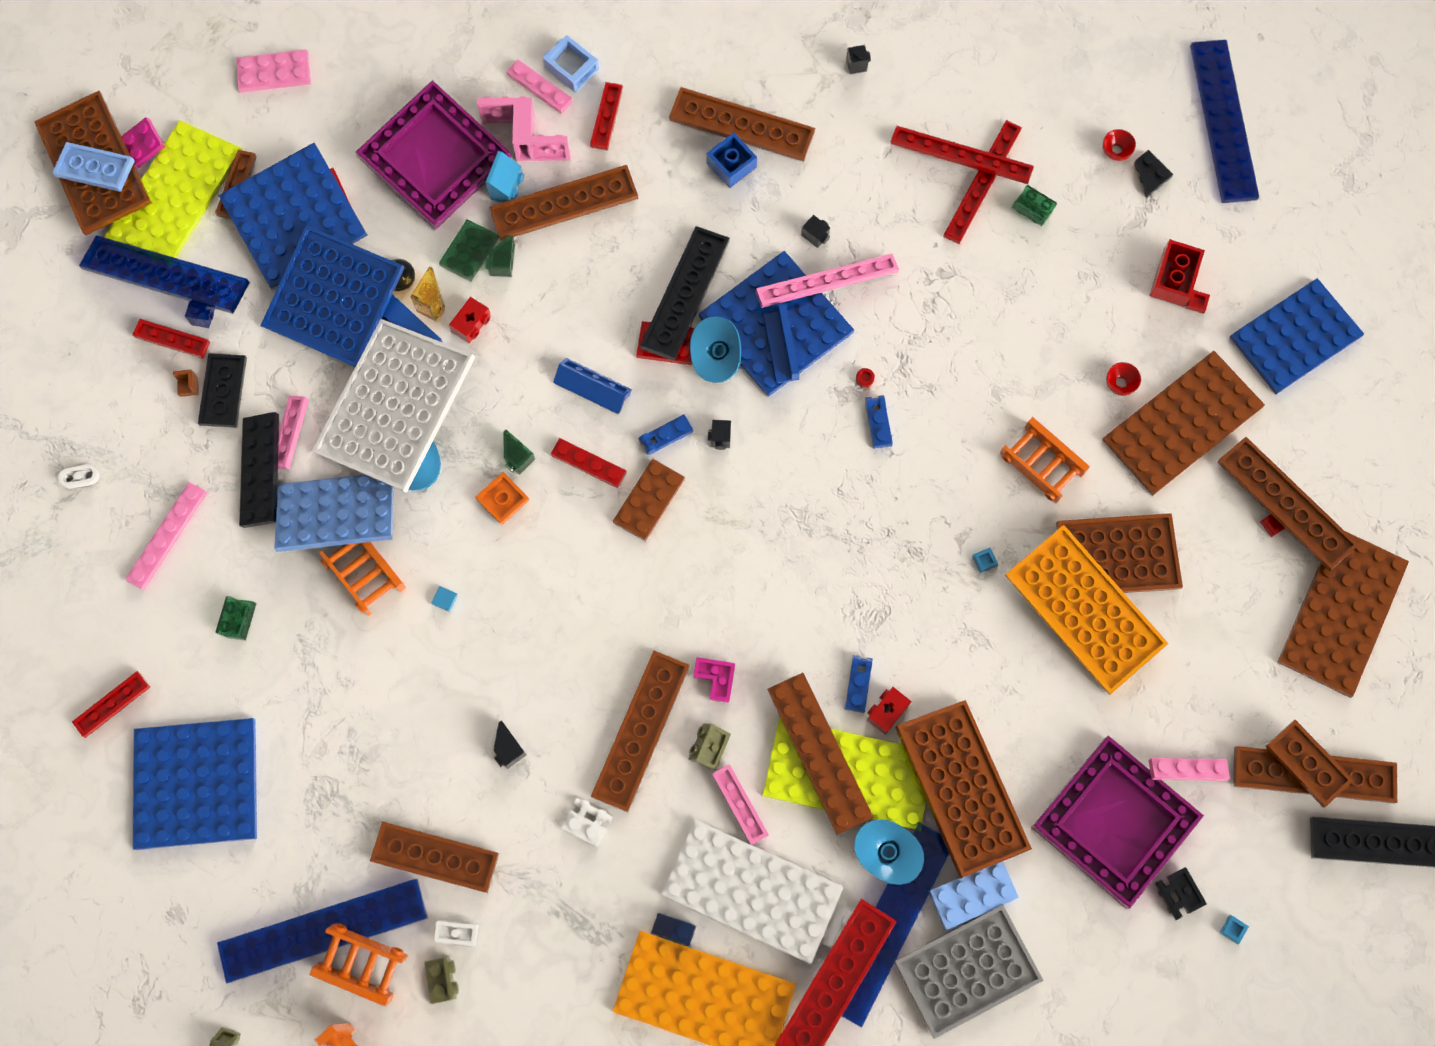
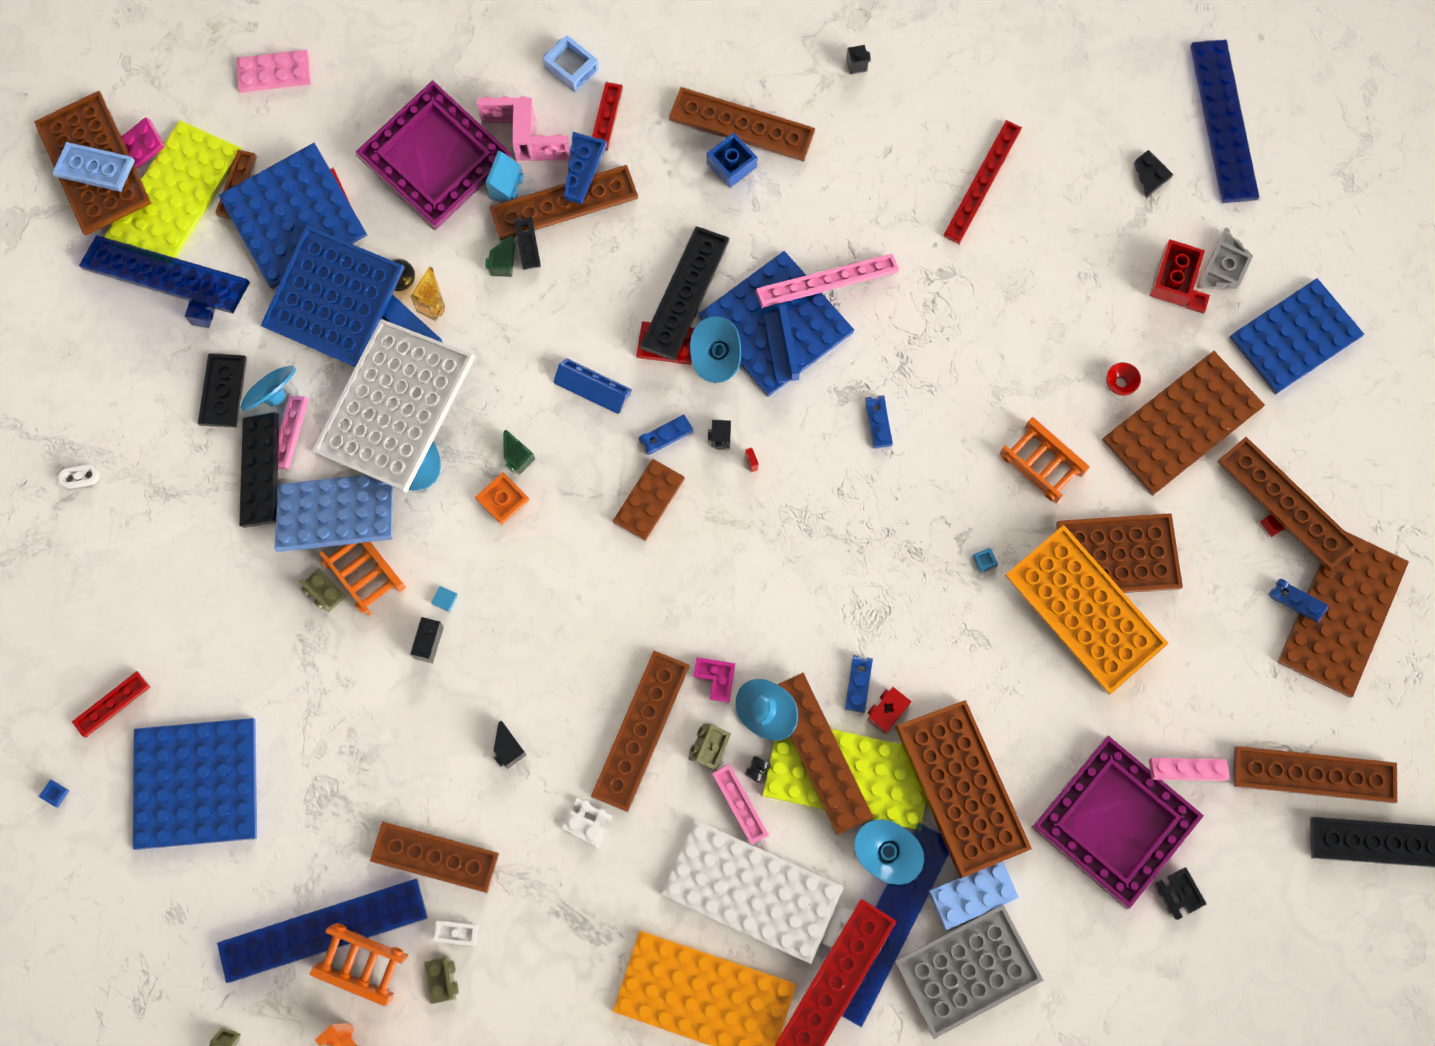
(54, 793): none -> blue plate
(166, 536): bright pink plate -> none
(171, 338): red plate -> none
(186, 383): dark orange panel -> none
(235, 618): clear green bracket -> none
(269, 389): none -> dark azure hat
(323, 590): none -> olive bracket
(427, 640): none -> black brick
(468, 250): clear green plate -> none
(476, 314): red brick -> none
(527, 244): none -> black plate
(539, 86): bright pink plate -> none
(583, 163): none -> blue wing
(588, 463): red plate -> none
(673, 929): dark blue slope -> none
(751, 459): none -> red tile
(754, 771): none -> black wheel
(767, 709): none -> dark azure hat
(816, 231): black brick -> none
(865, 377): red tile -> none
(962, 154): red plate -> none
(1034, 205): clear green bracket -> none
(1121, 139): red piece -> none
(1226, 264): none -> light grey wing
(1234, 929): dark azure tile -> none
(1298, 601): none -> blue plate
(1309, 763): dark orange plate -> none

